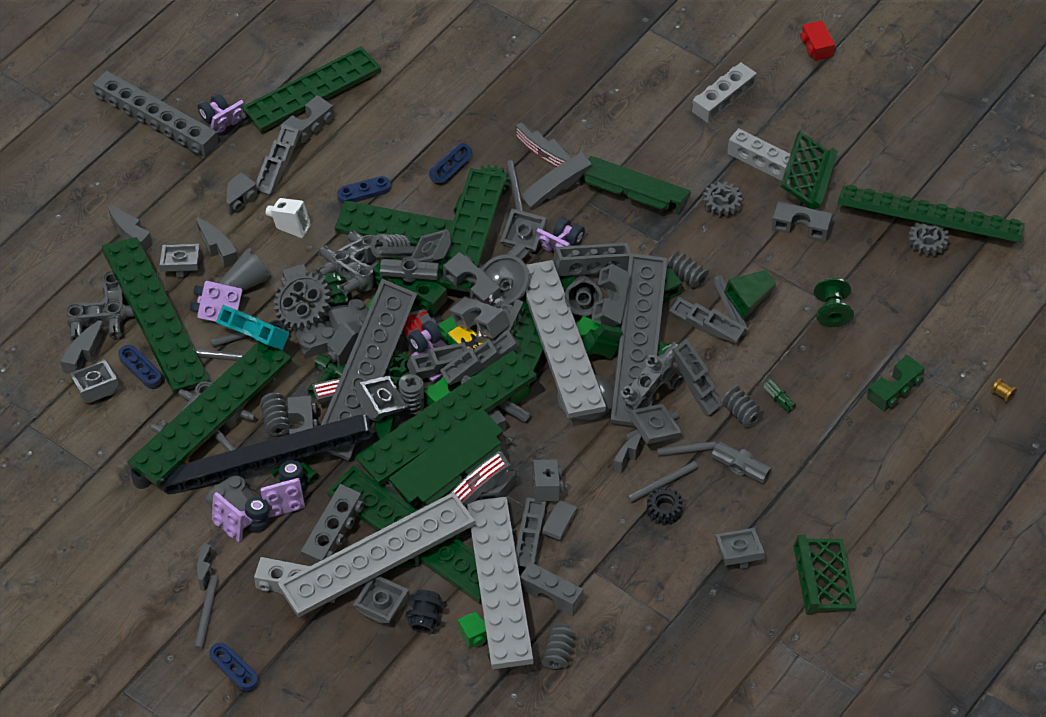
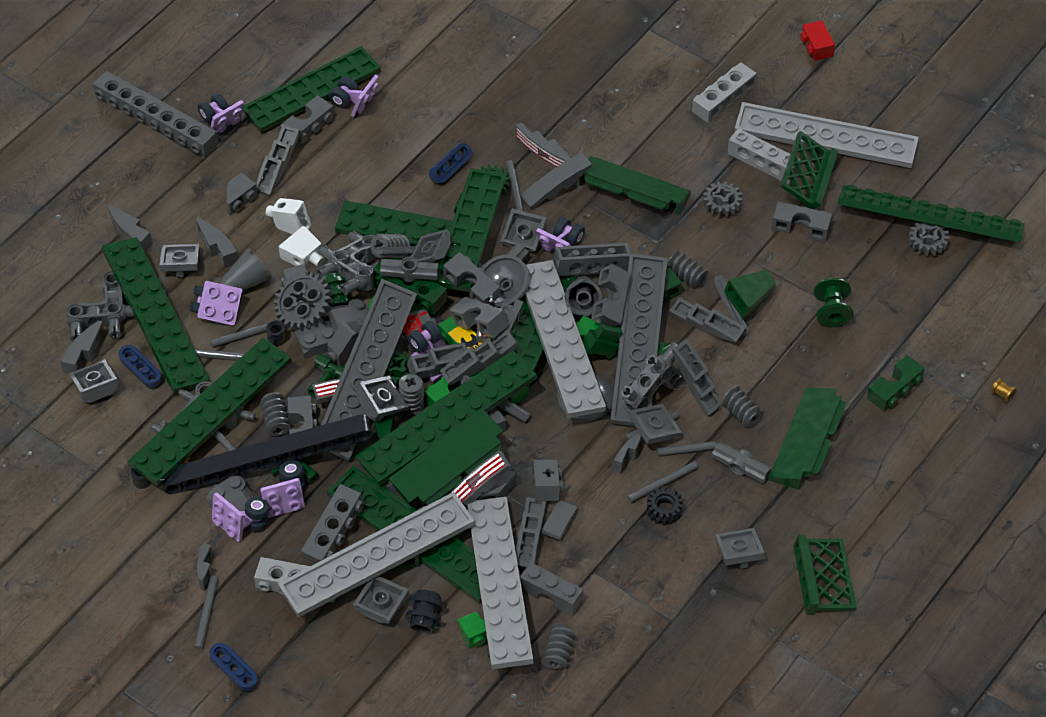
(252, 327): teal arch -> none
(302, 249): none -> white torso
(349, 92): none -> plate
(364, 189): dark blue plate -> none
(779, 395): dark green axle -> none
(806, 439): none -> dark green slope
(842, 136): none -> light grey plate

